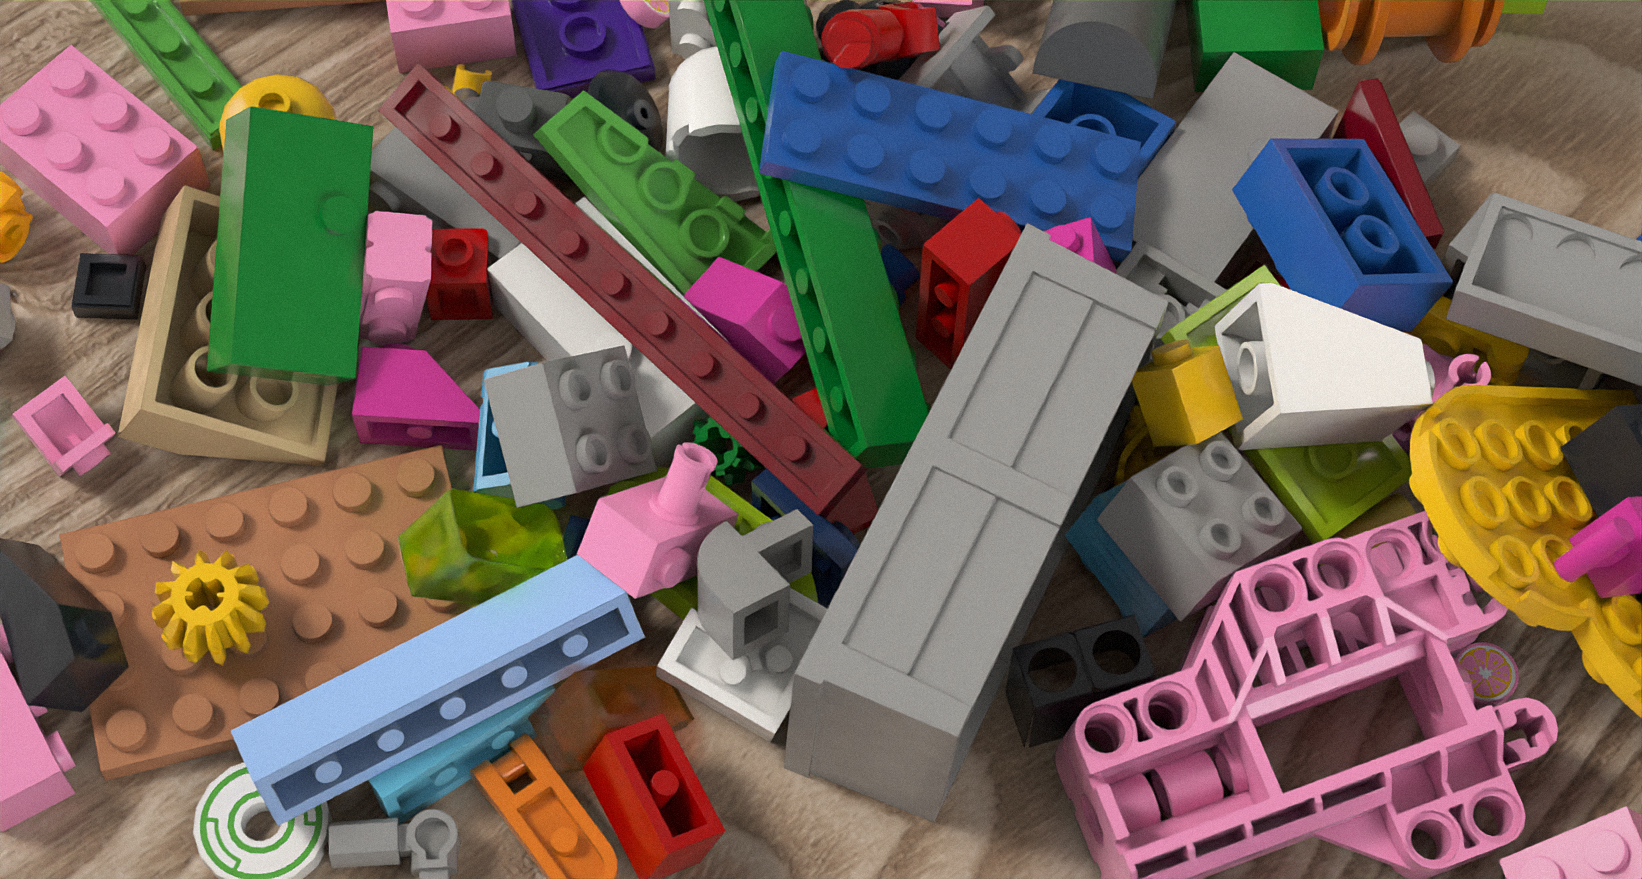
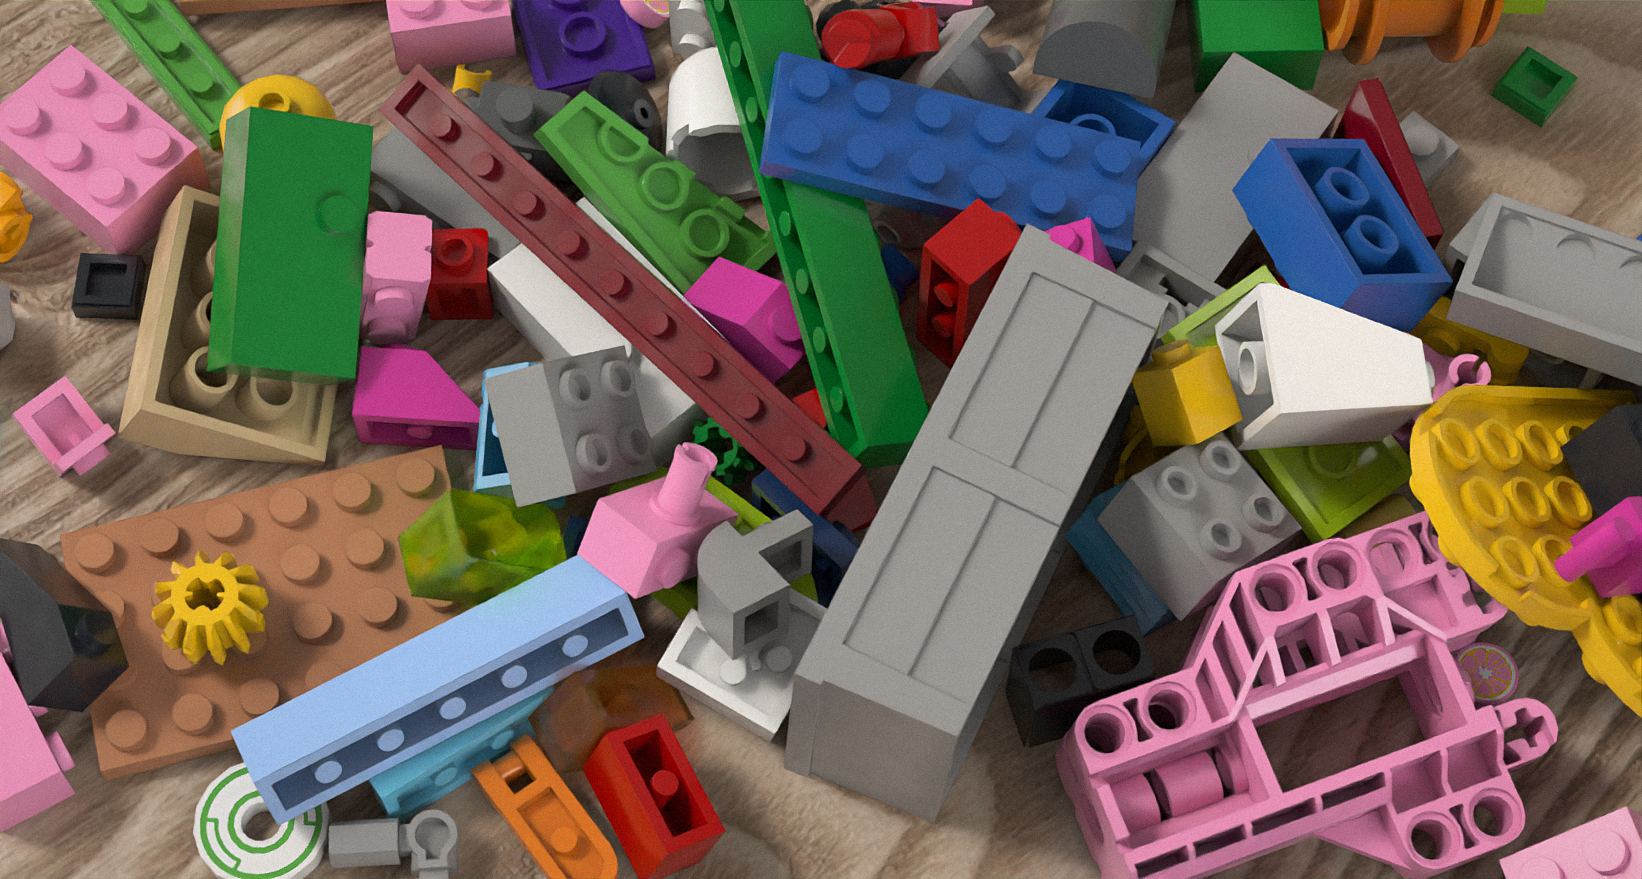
(1534, 86): none -> green tile

